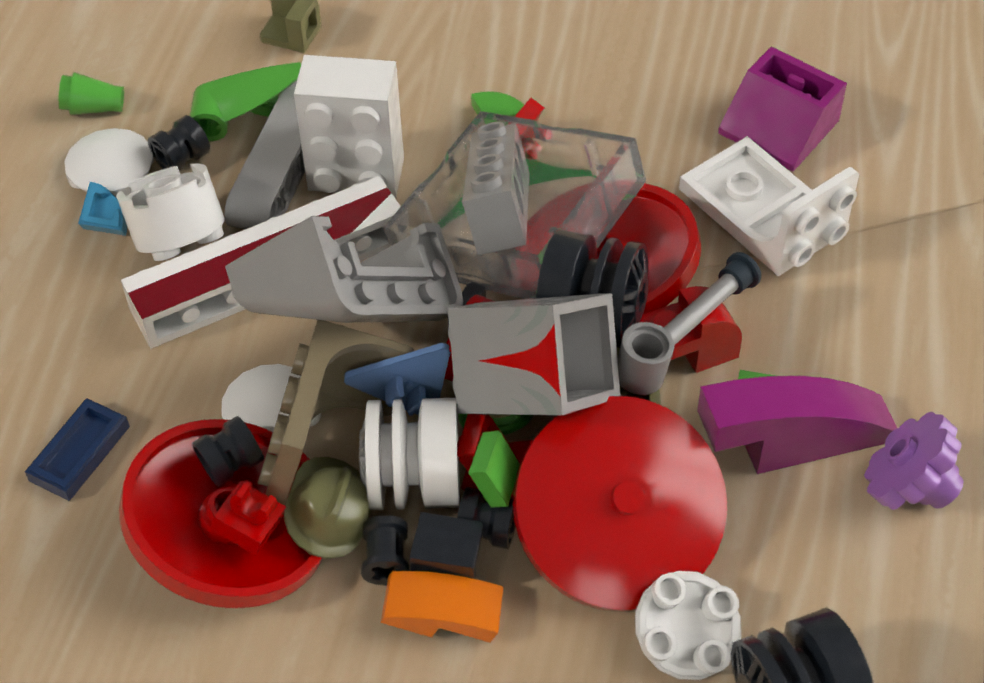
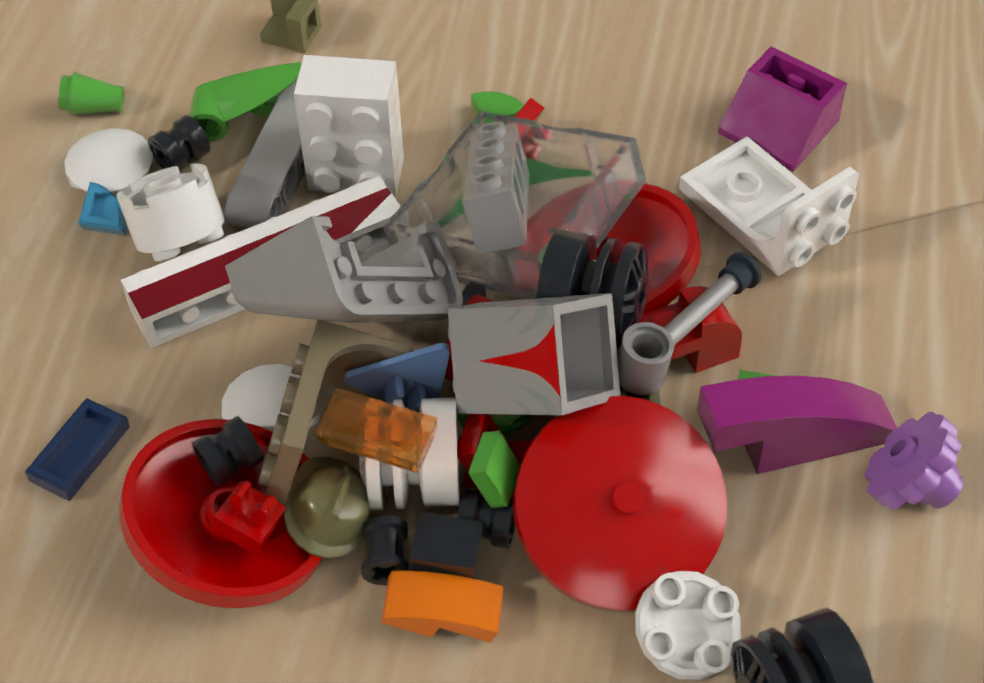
(377, 430): none -> clear orange plate

